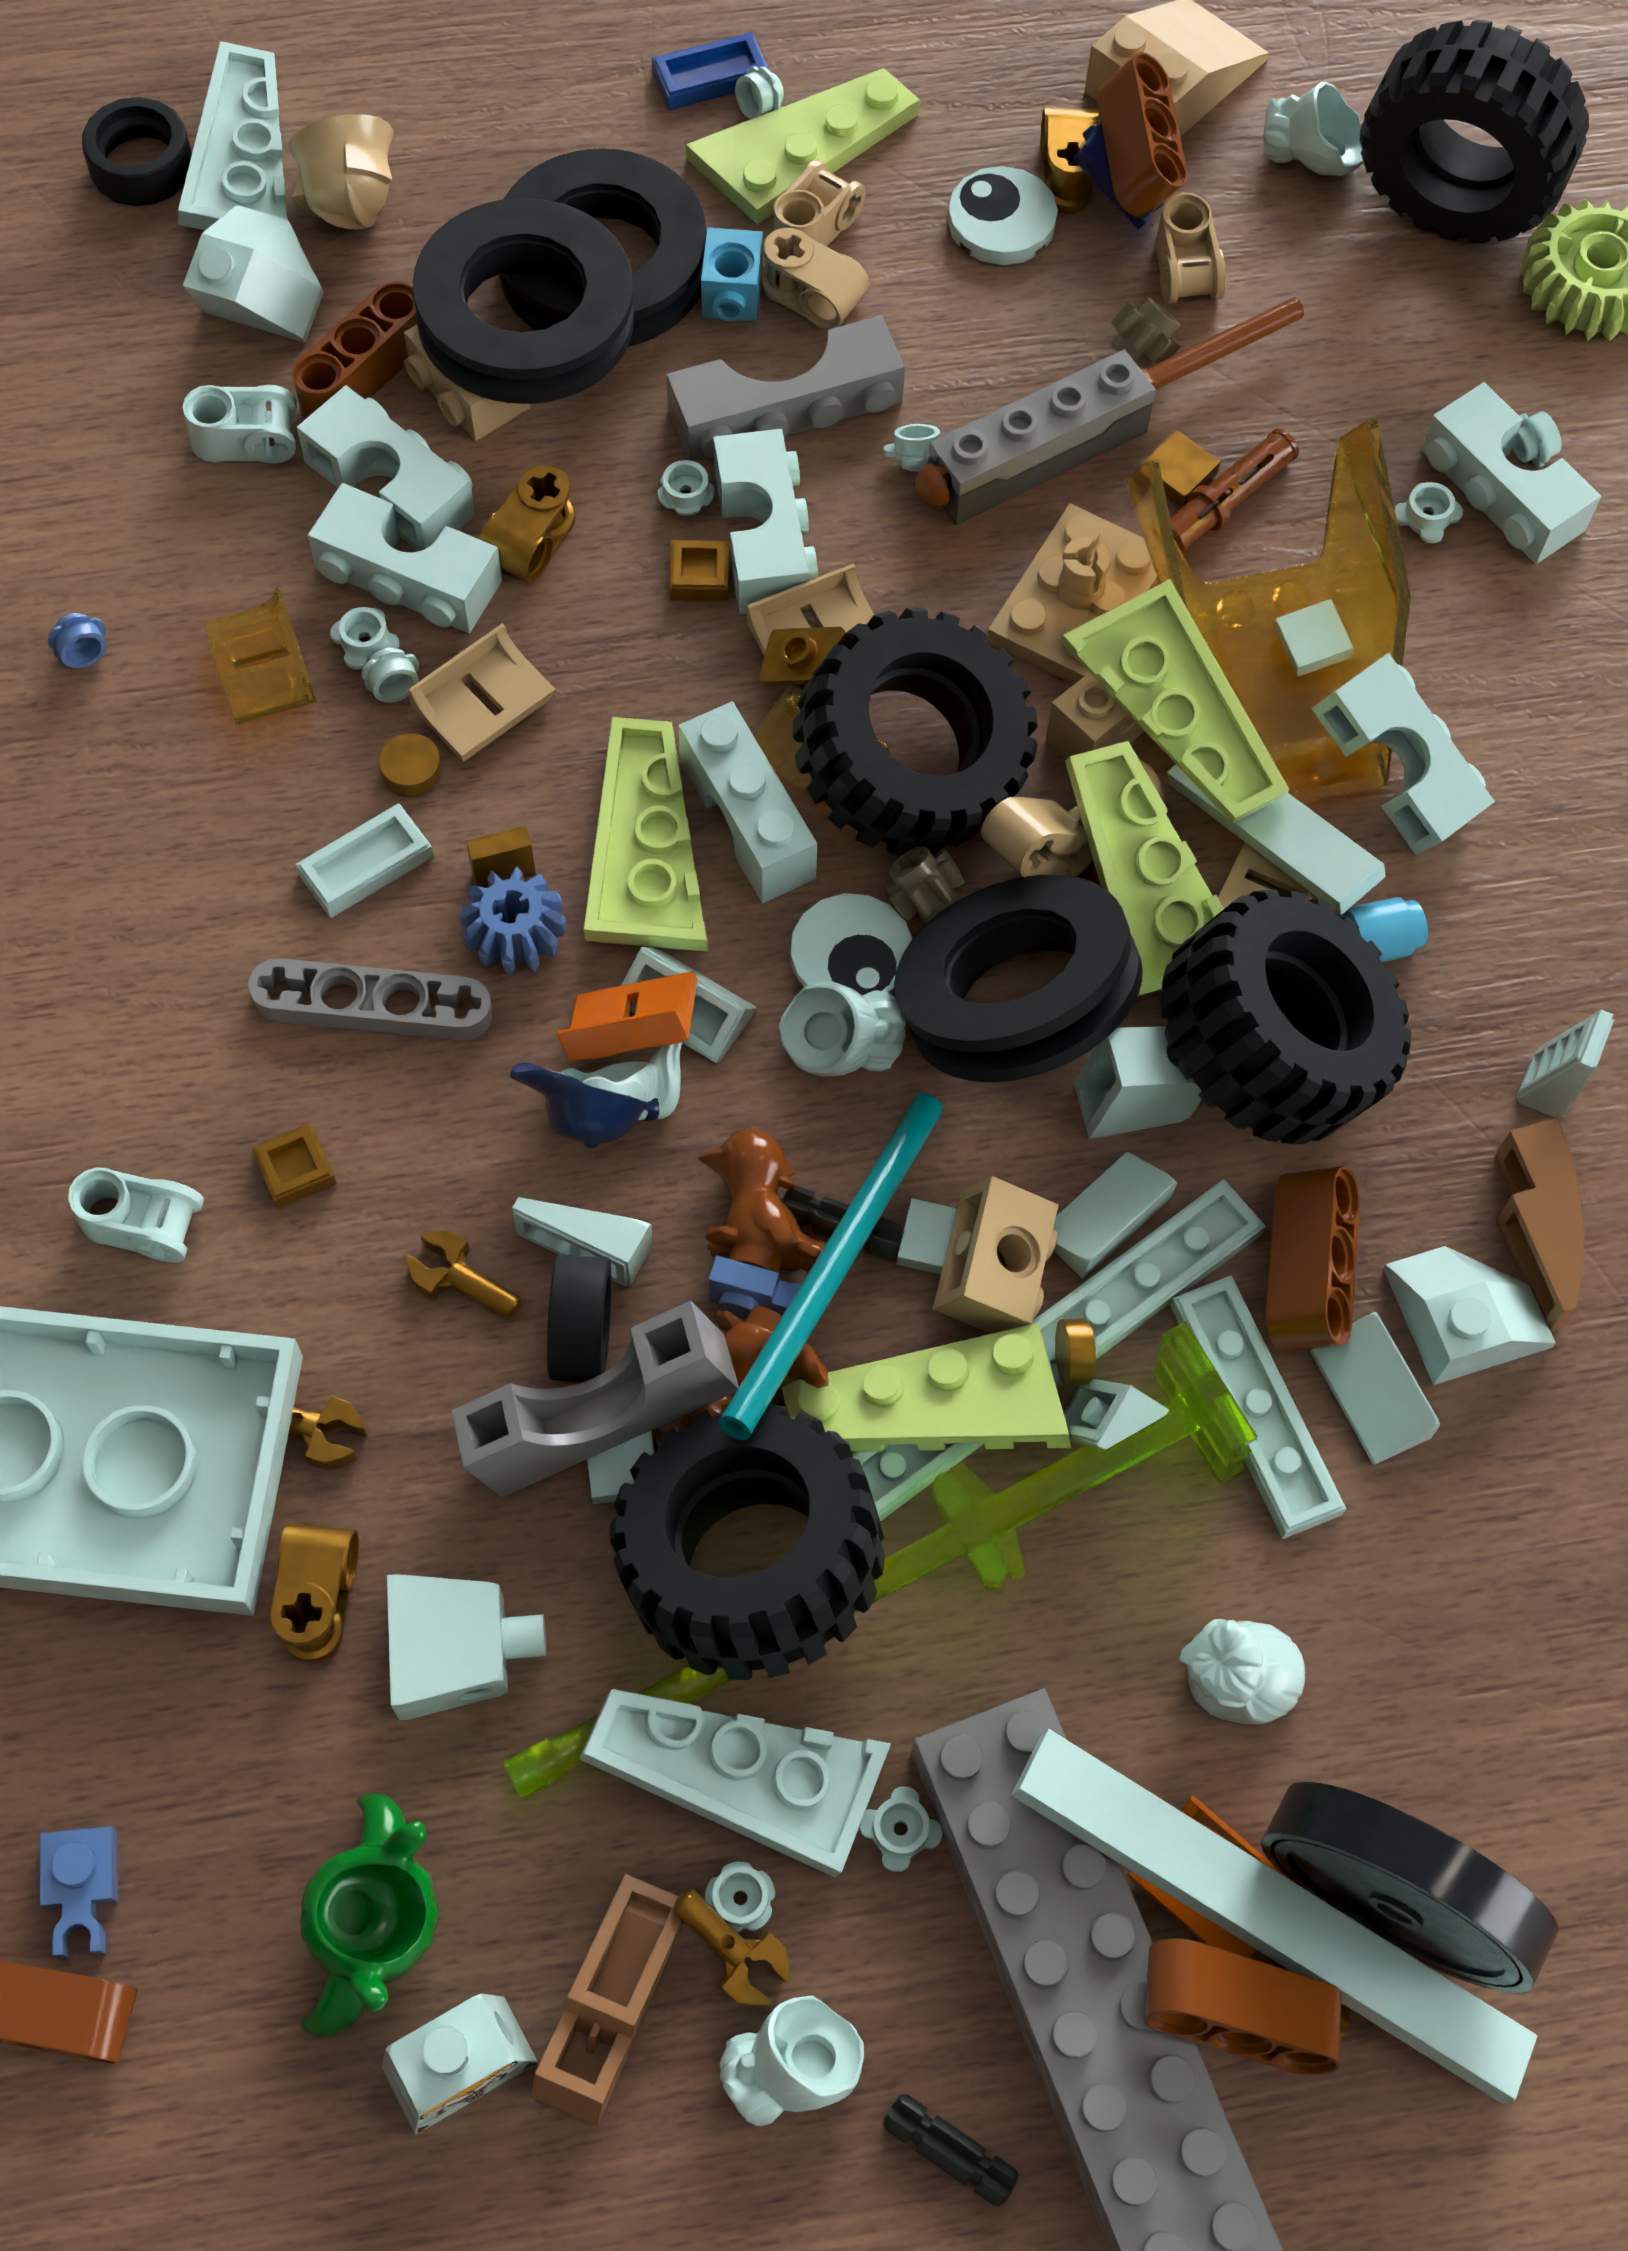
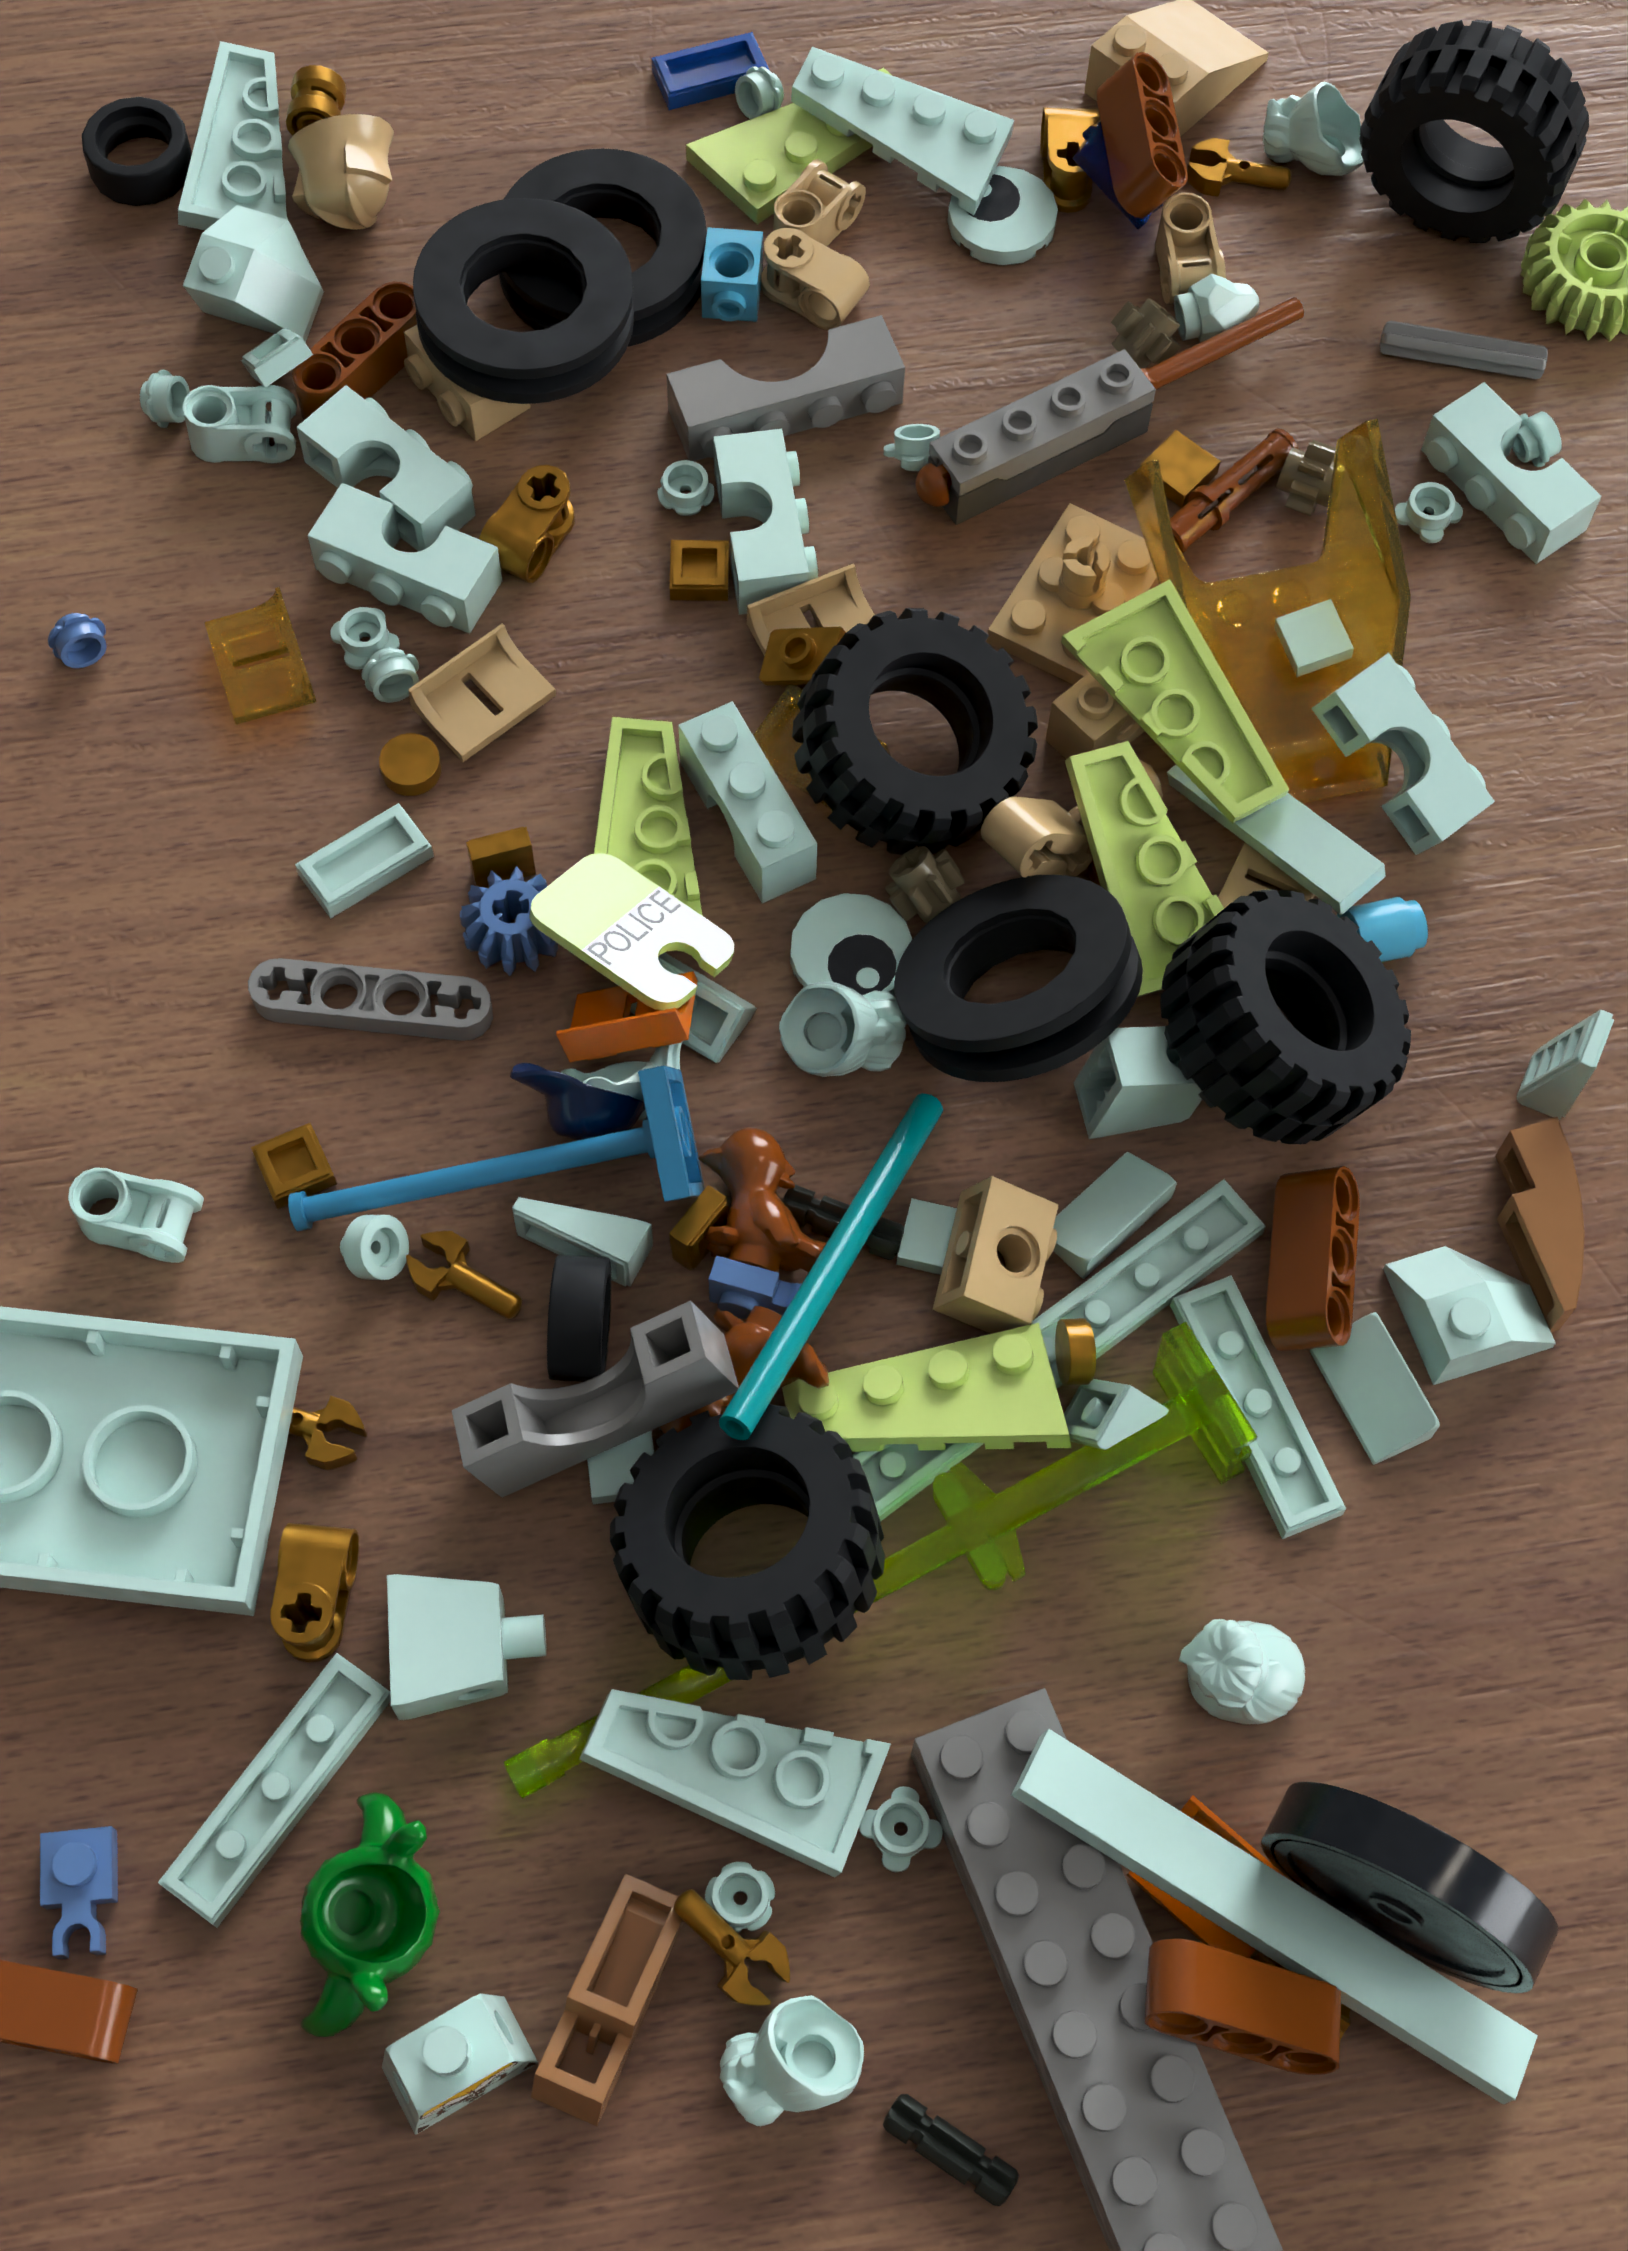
(163, 398): none -> light aqua plate
(276, 356): none -> light aqua tile
(276, 1790): none -> light aqua tile
(315, 96): none -> pearl gold wheel
(375, 1247): none -> light aqua tile
(623, 926): none -> piece
(664, 1136): none -> dark azure tile
(689, 1234): none -> pearl gold tile
(928, 131): none -> light aqua wing
(1213, 307): none -> light aqua rock
(1229, 169): none -> pearl gold bar
(1307, 477): none -> dark tan gear
(1463, 350): none -> light grey axle

